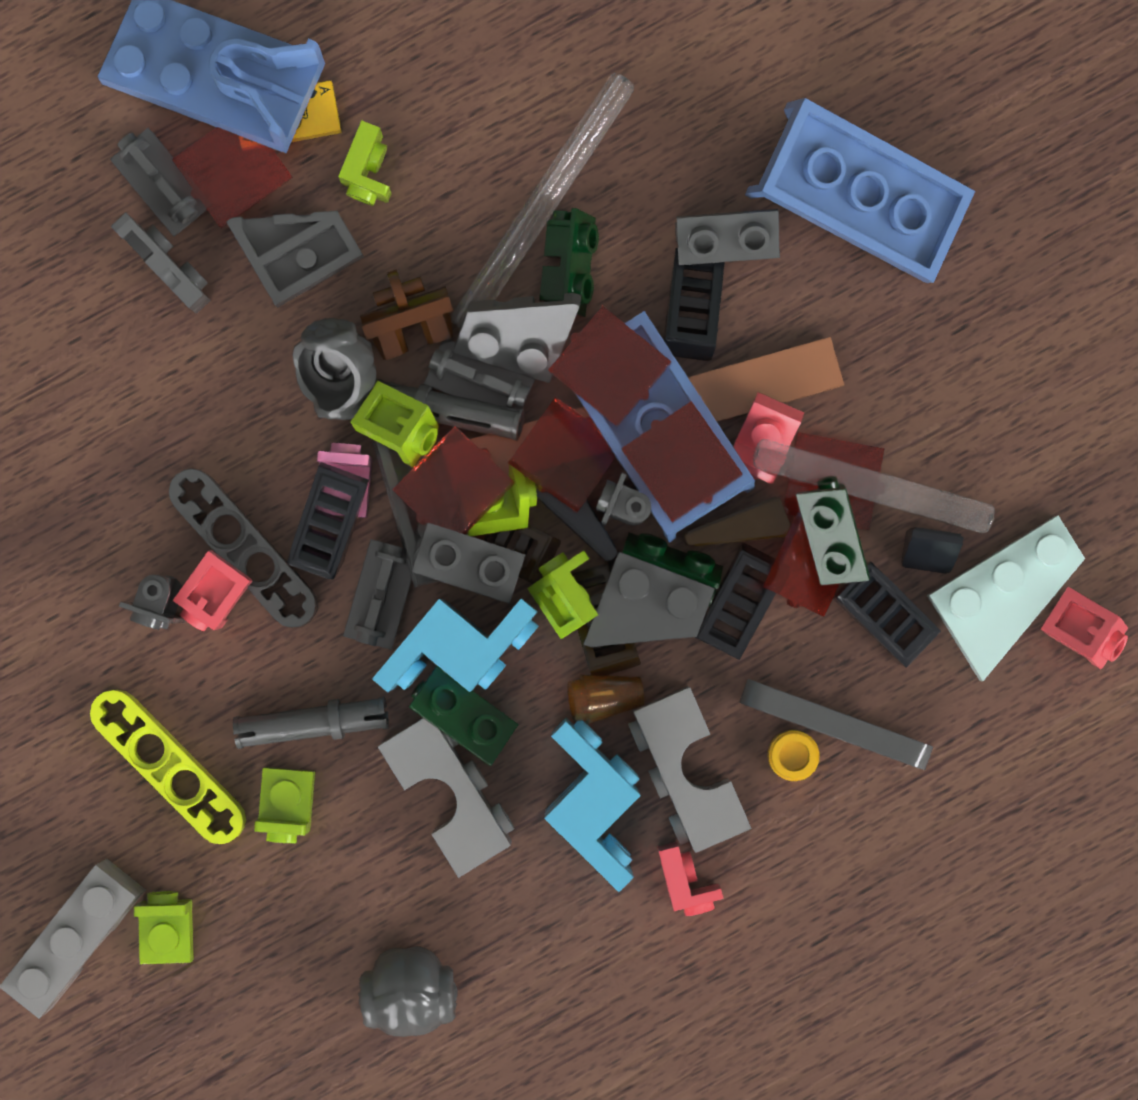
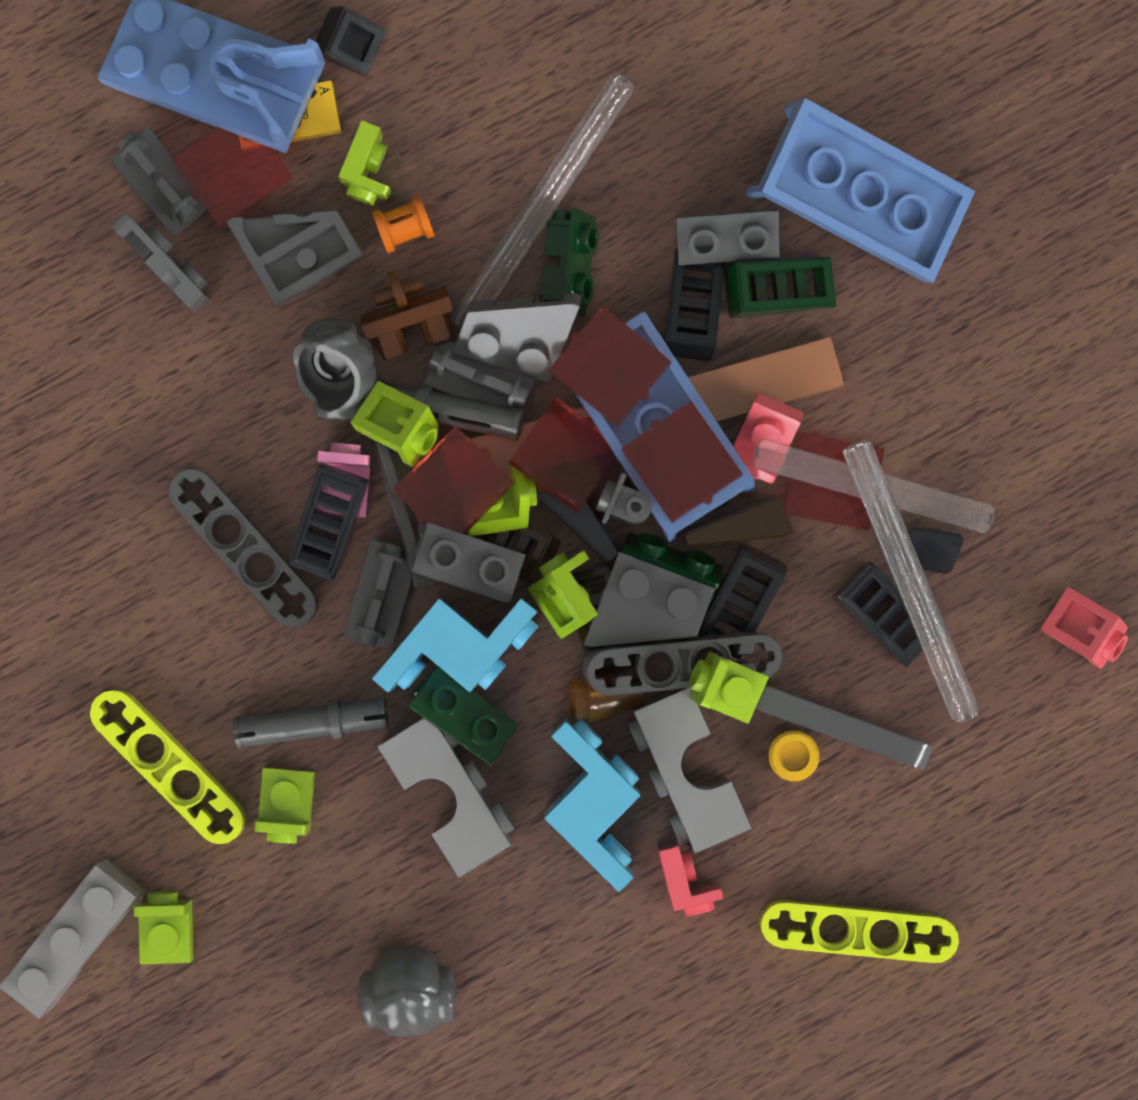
(155, 603): dark grey hinge -> none
(211, 592): coral bracket -> none
(349, 39): none -> black slope
(403, 224): none -> orange bush
(682, 658): none -> dark grey beam
(726, 686): none -> lime bracket
(738, 292): none -> dark green slope
(796, 575): clear red piece -> none
(833, 533): hinge -> none
(859, 924): none -> neon yellow beam
(911, 580): none -> clear axle
(1005, 593): light aqua wing -> none

